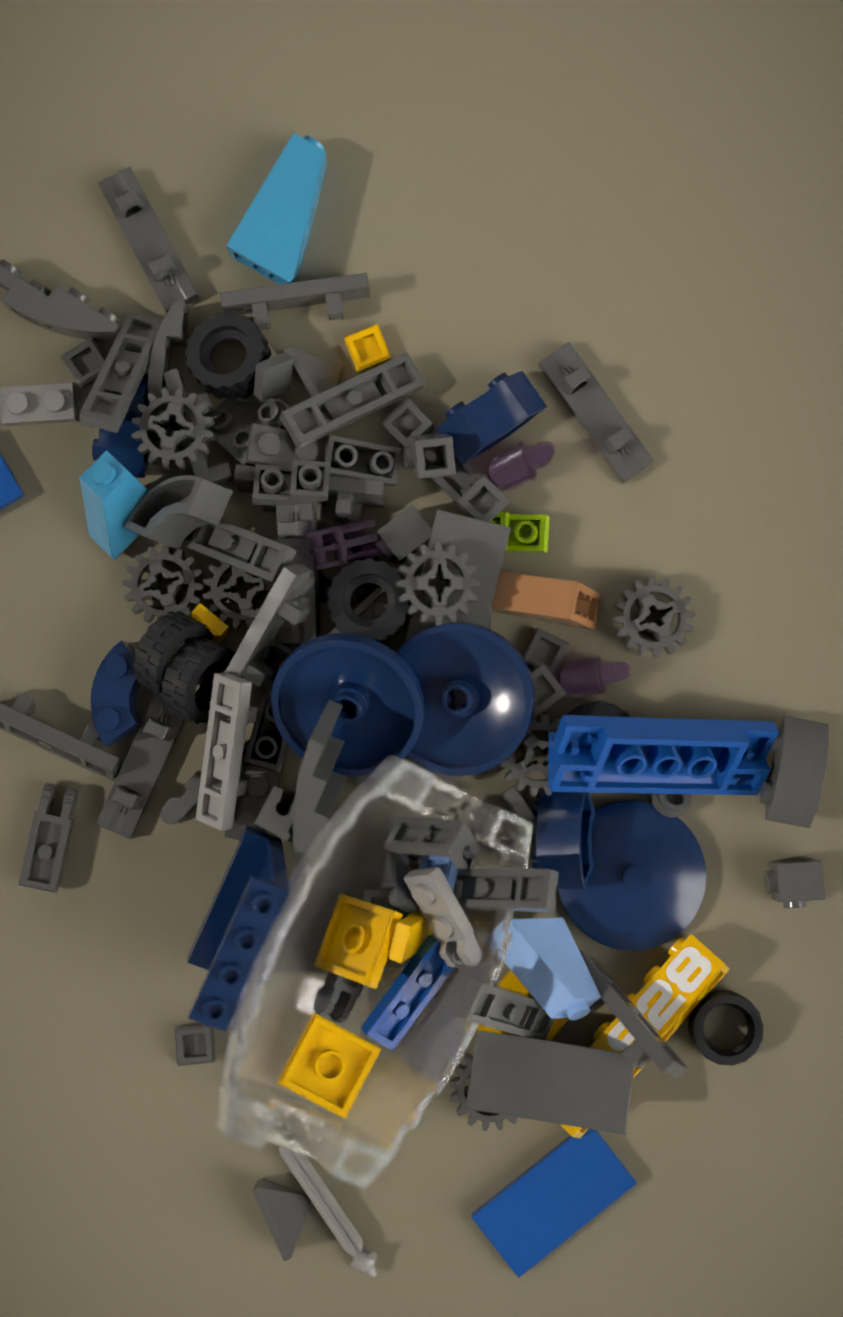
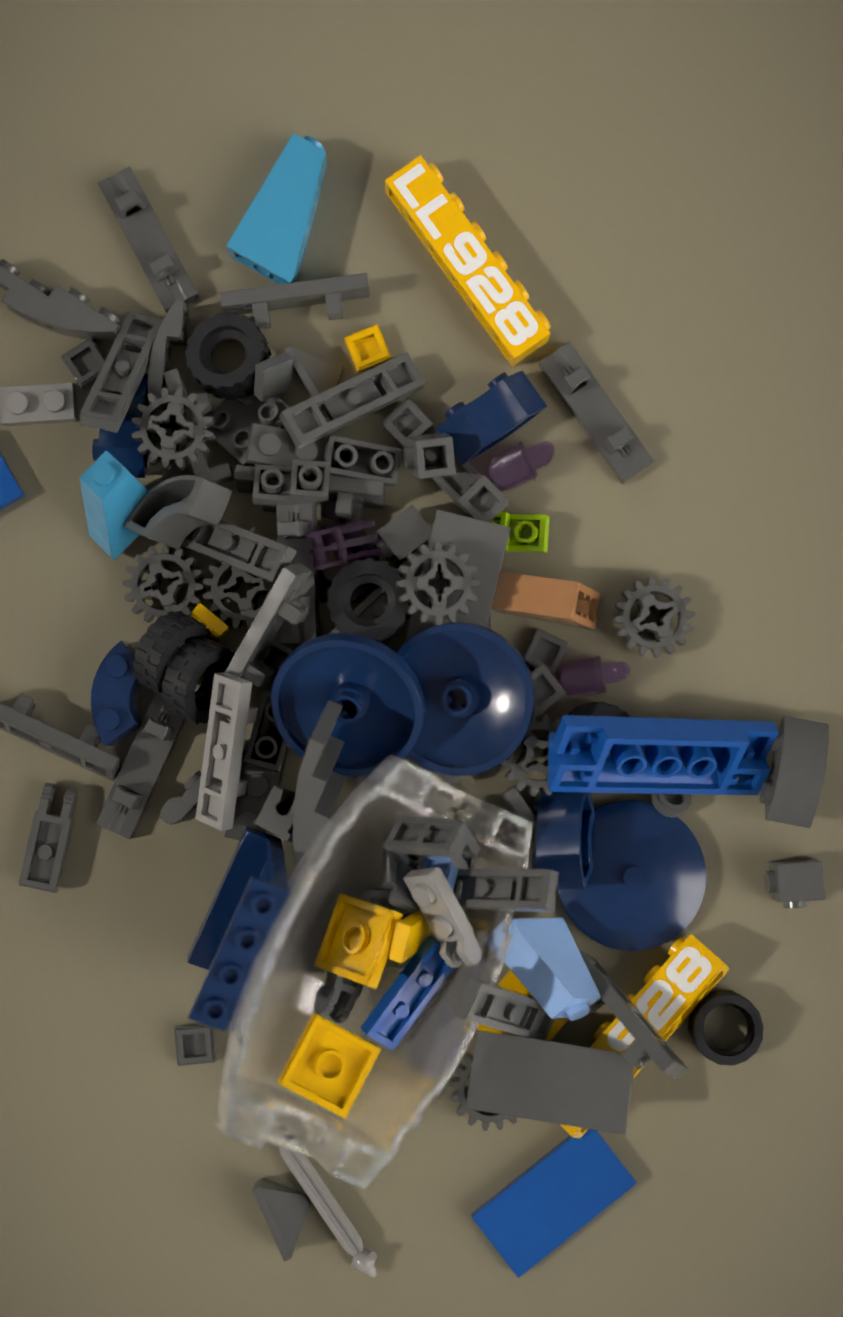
(467, 260): none -> yellow brick

